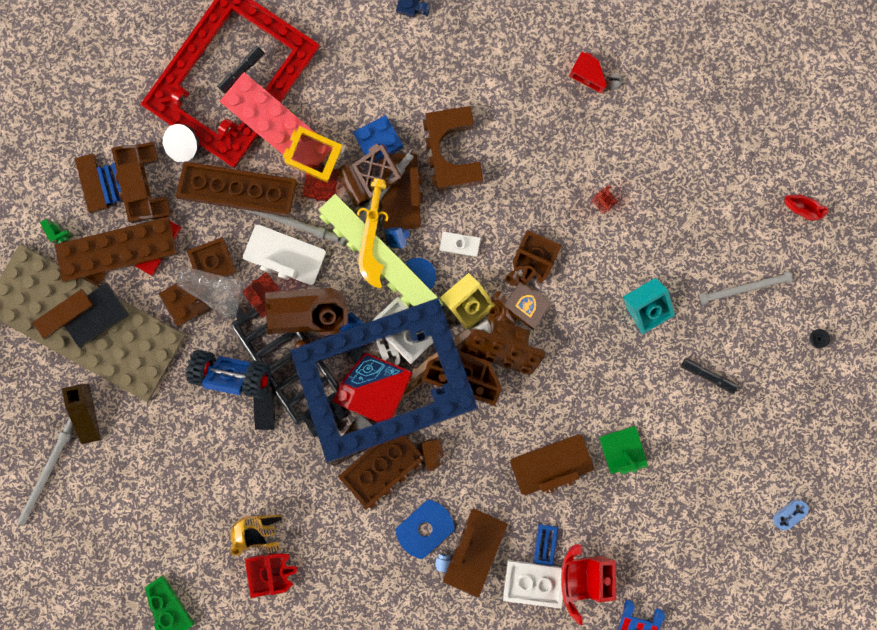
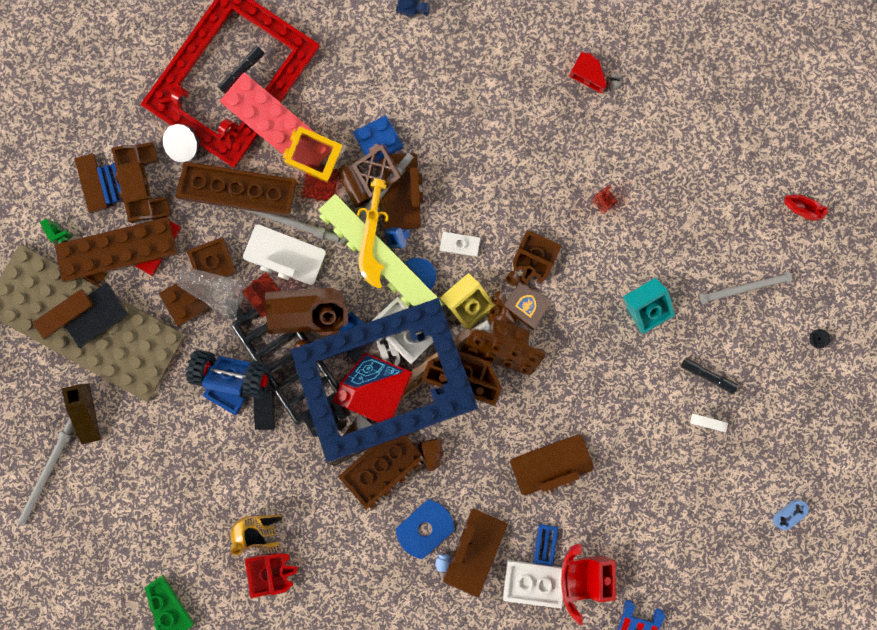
(227, 401): none -> blue tile
(439, 125): reddish brown arch -> none
(623, 451): green plate -> none
(709, 423): none -> white beam

